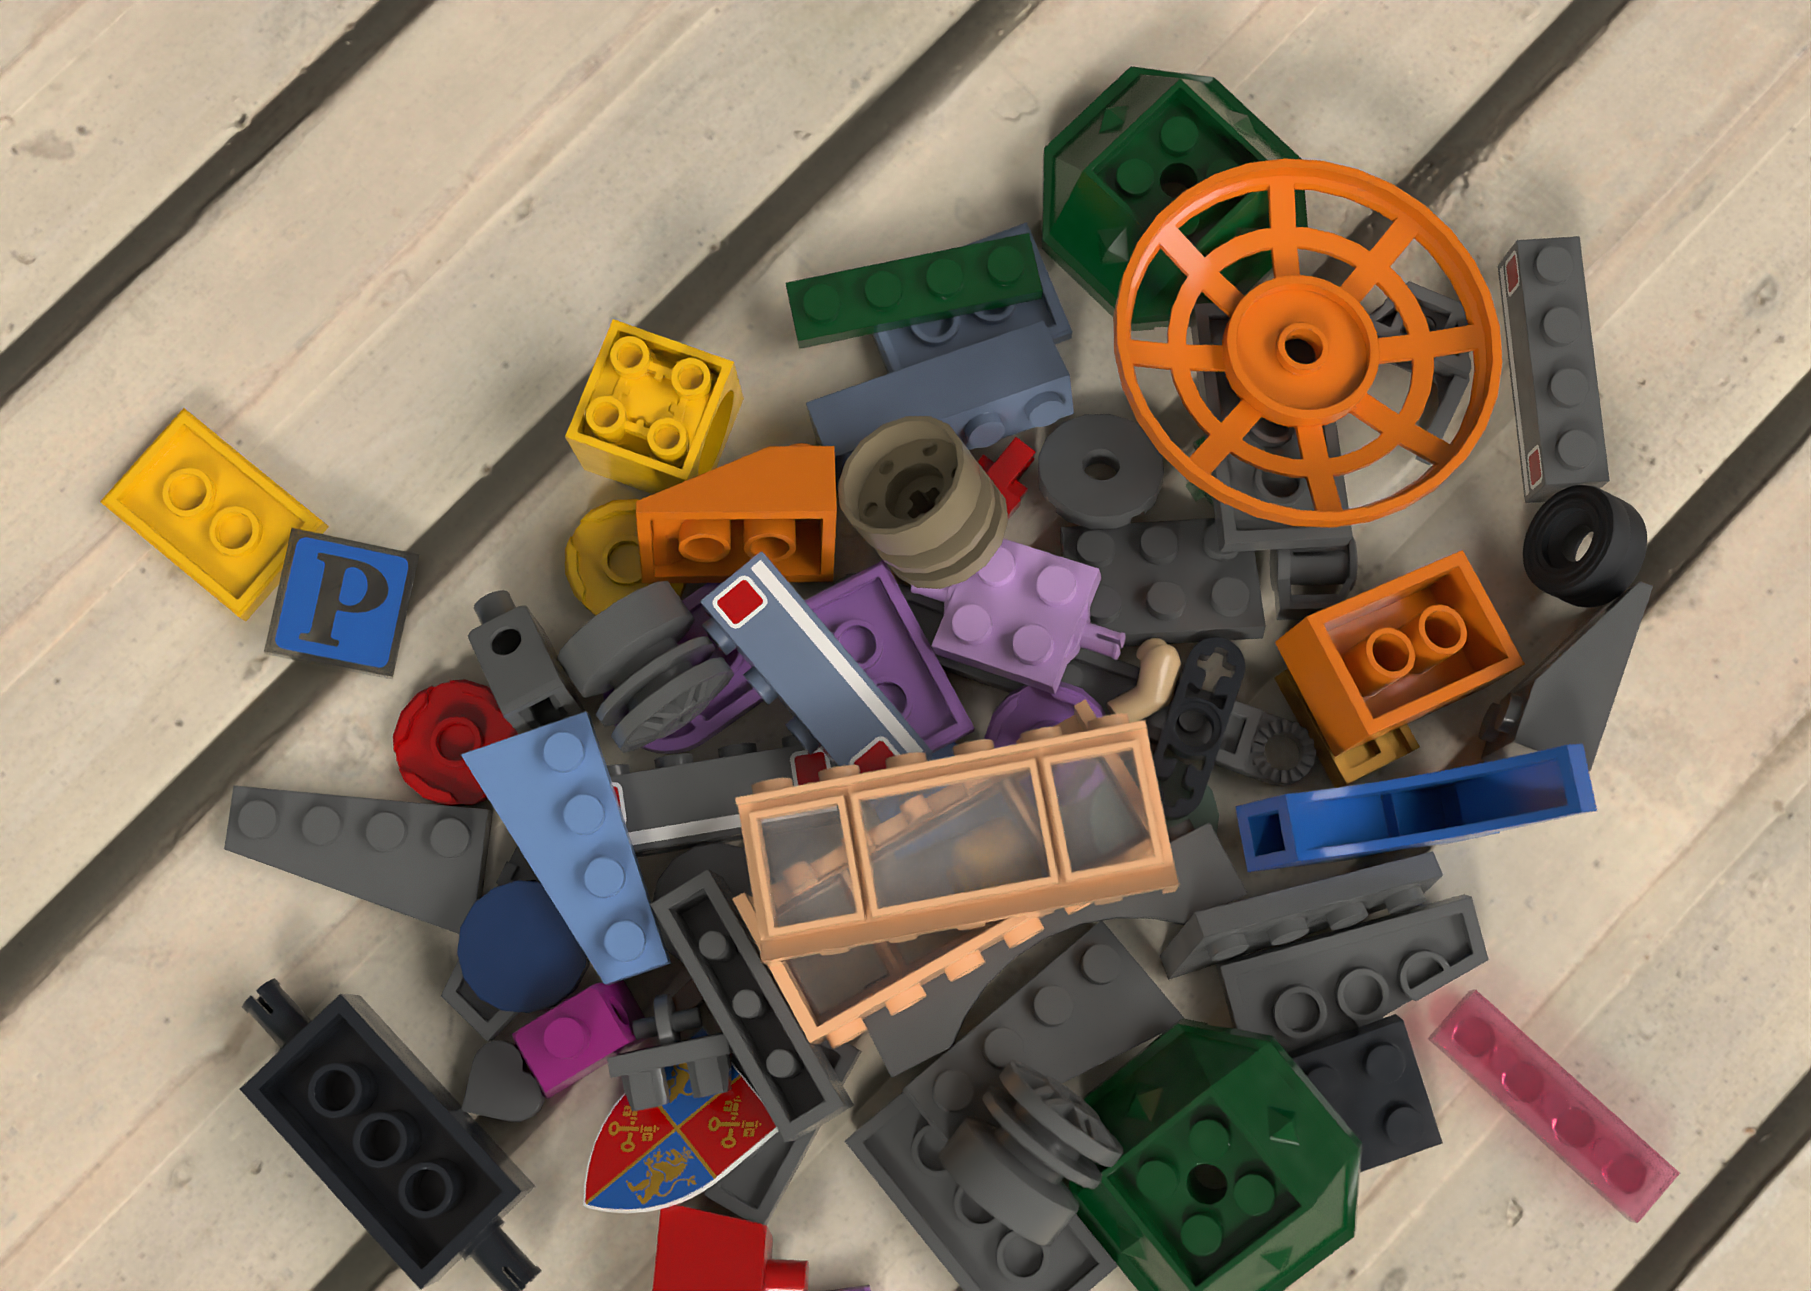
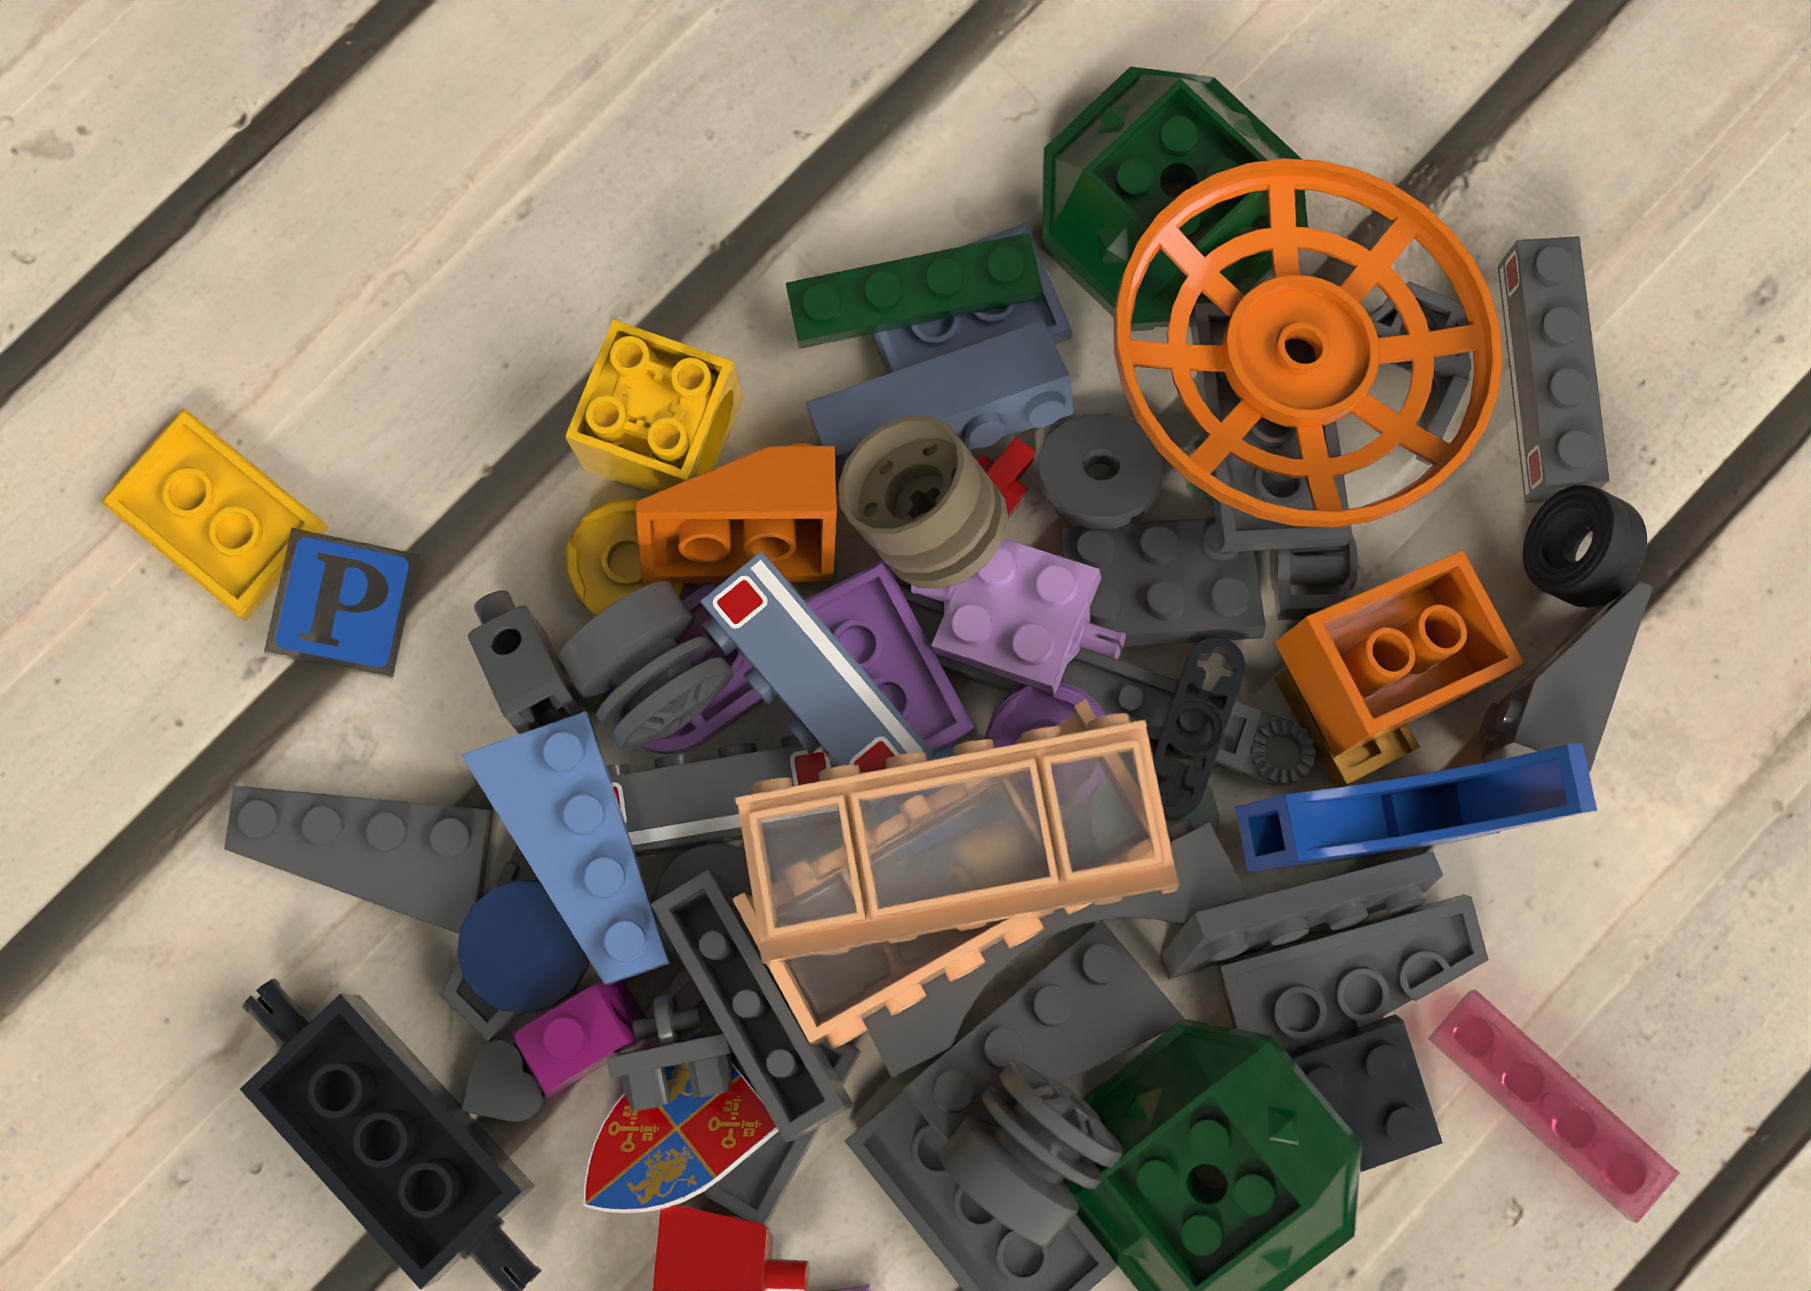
(438, 729): red tile -> none
(1155, 683): tan arm -> none

